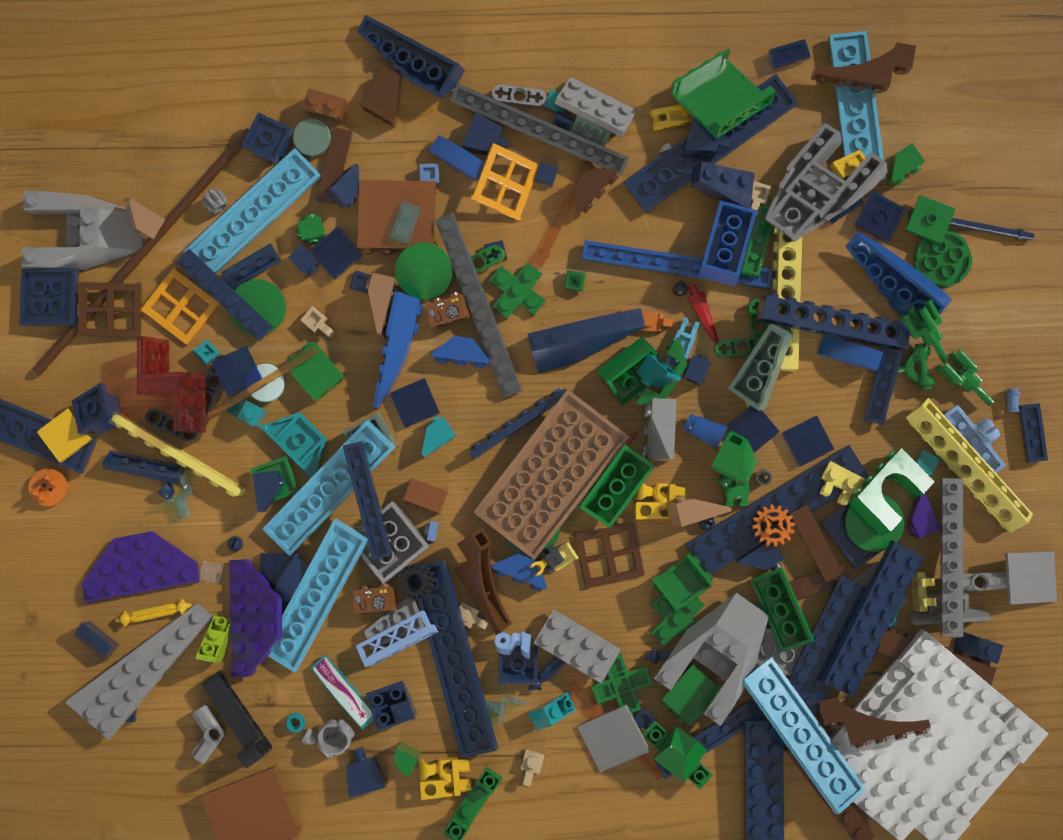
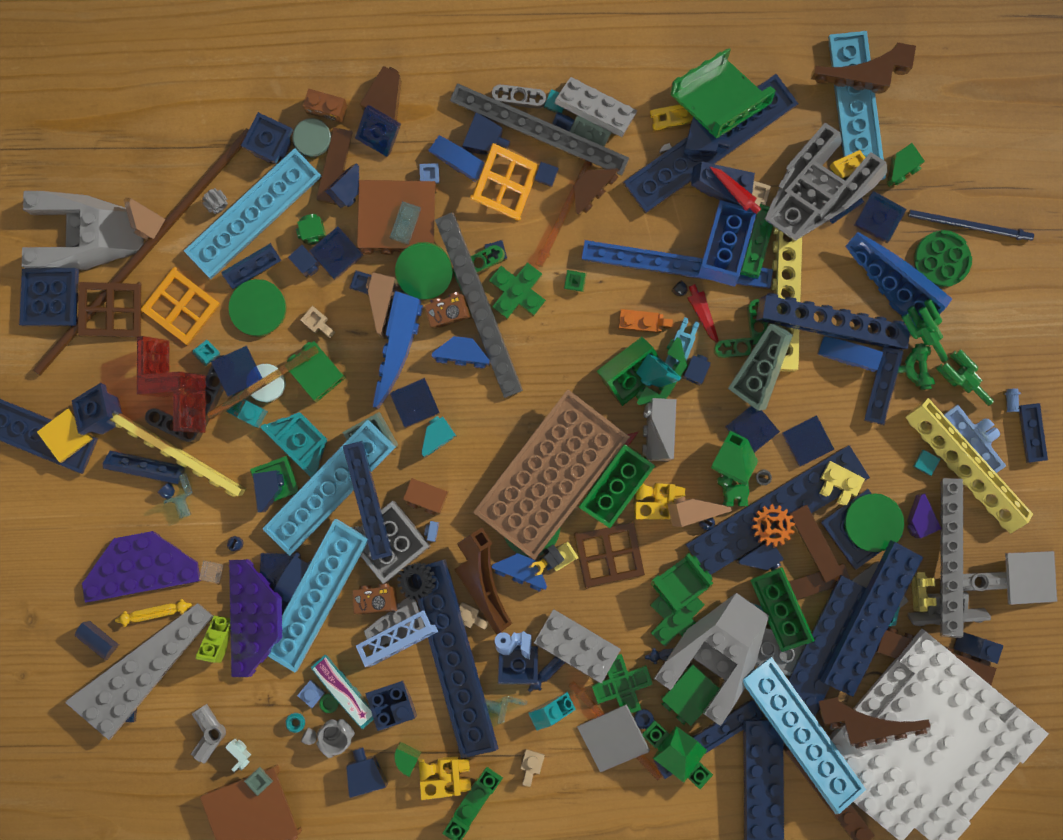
(52, 479): orange plate -> none
(224, 294): dark blue plate -> none
(238, 718): black beam -> none
(239, 751): none -> light aqua bracket
(258, 781): none -> sand green tile
(311, 693): none -> medium blue plate
(328, 703): none -> green tile
(378, 130): none -> clear blue plate
(412, 59): dark blue wedge -> none
(512, 427): dark blue plate -> none
(580, 339): dark blue wedge -> none
(705, 430): blue plant -> none
(744, 197): none -> red bar
(789, 54): clear blue plate -> none
(869, 499): arch -> none
(930, 219): green plate -> none

